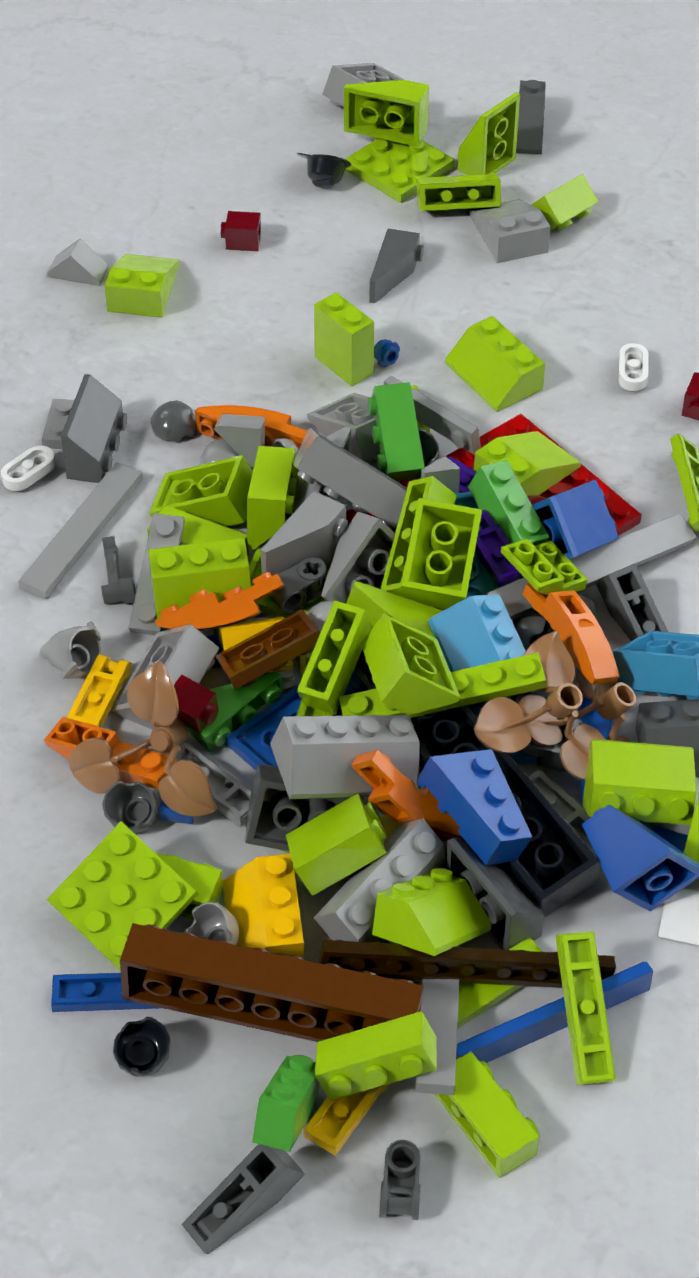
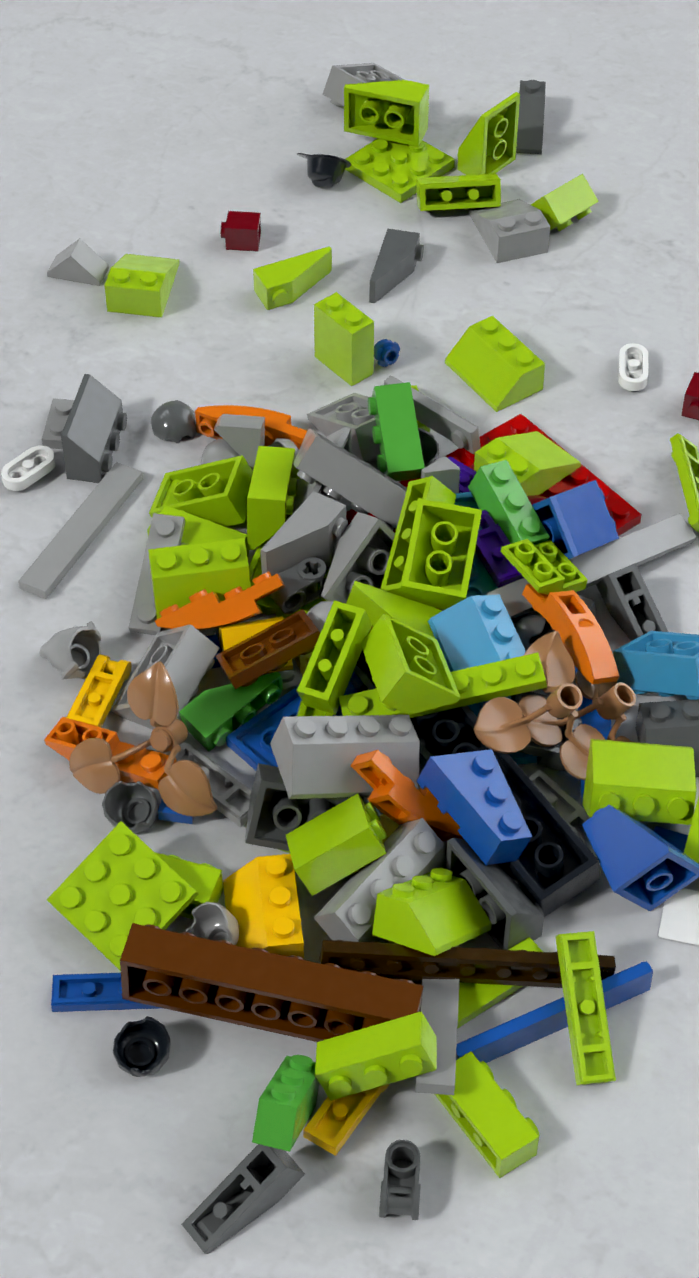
(117, 588): dark grey brick -> none
(196, 704): dark red brick -> none
(290, 278): none -> lime slope

